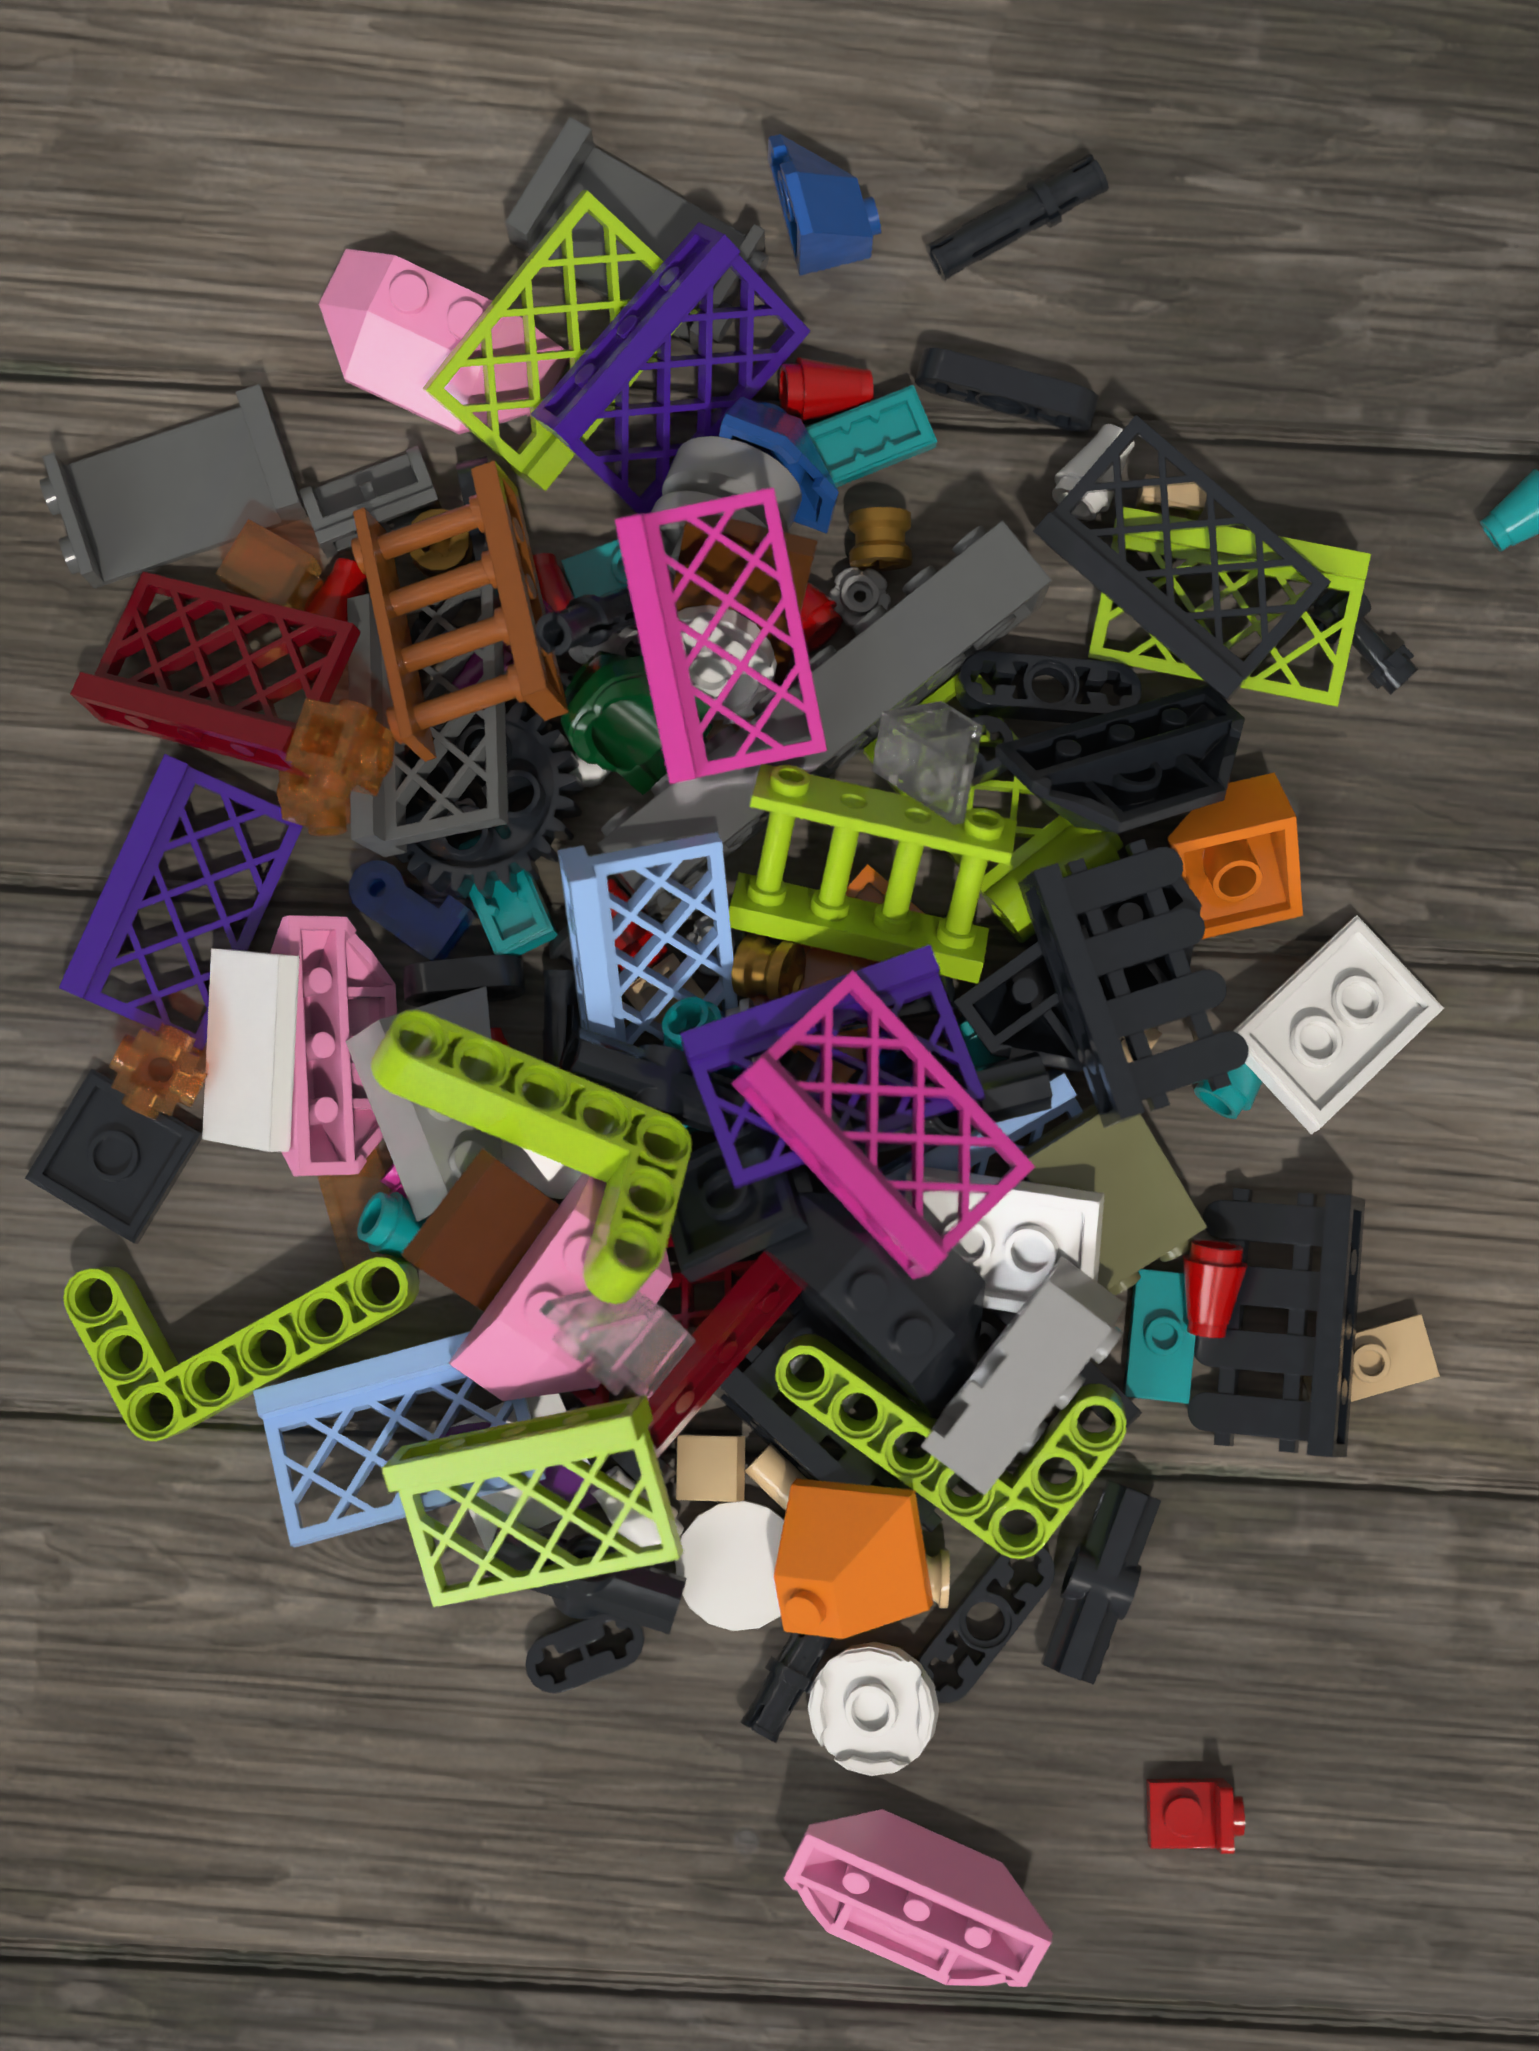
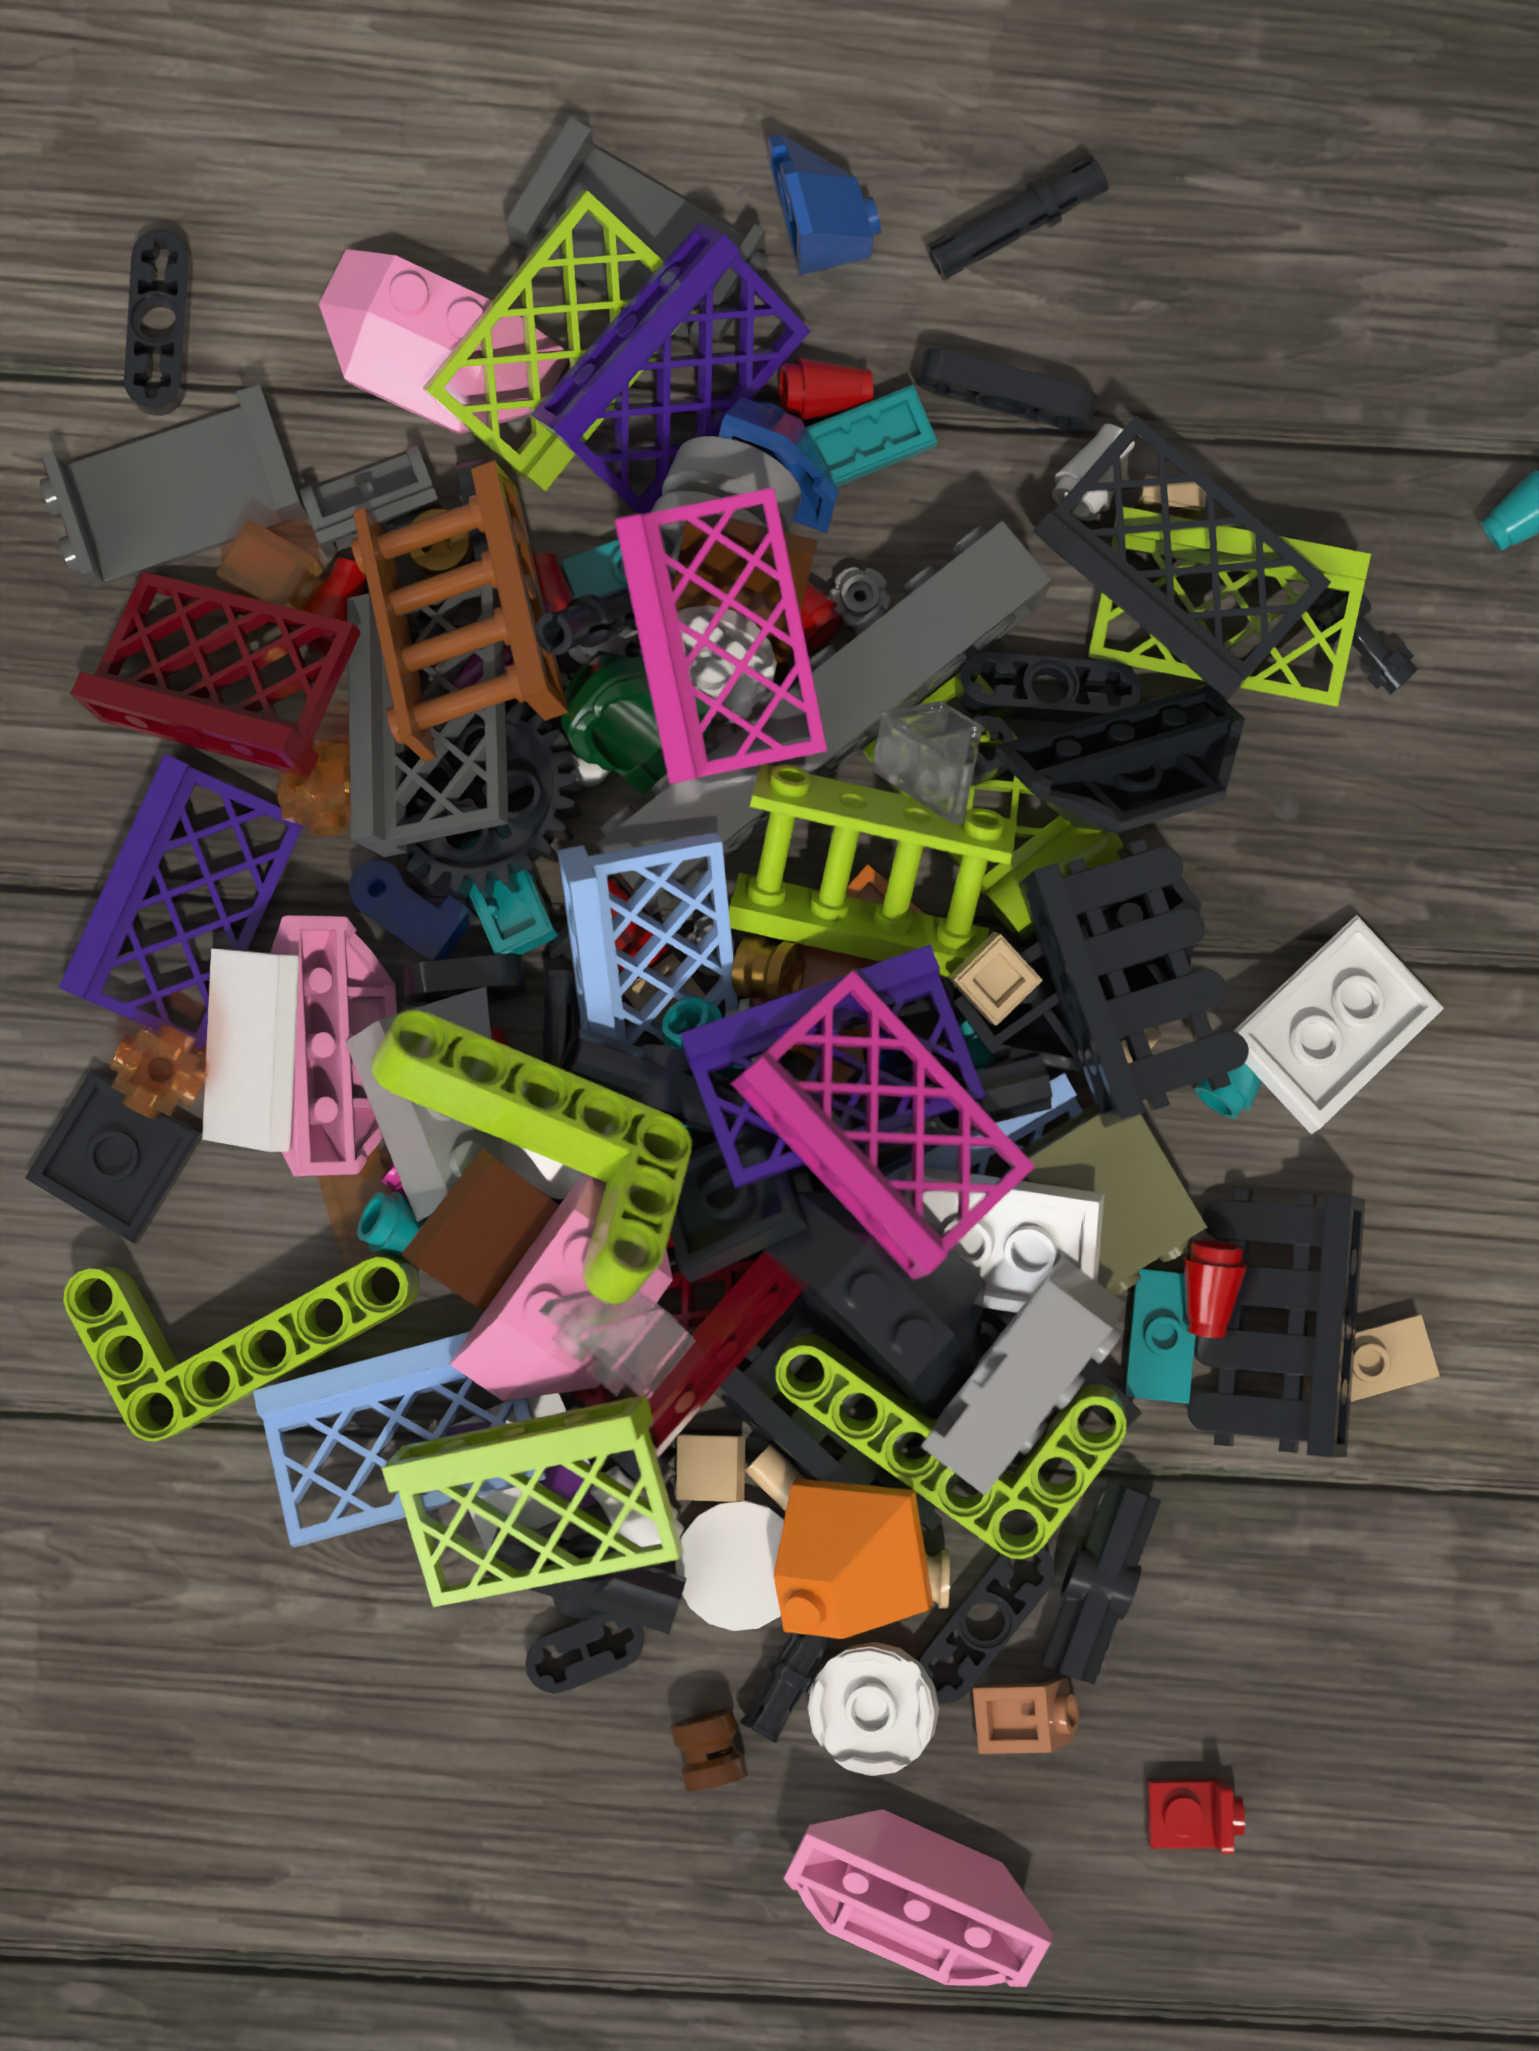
(177, 279): none -> black beam
(341, 748): clear orange brick -> none
(709, 1750): none -> reddish brown wheel
(880, 538): pearl gold wheel -> none
(995, 978): none -> tan tile
(1025, 1716): none -> nougat bracket
(1242, 857): orange slope -> none

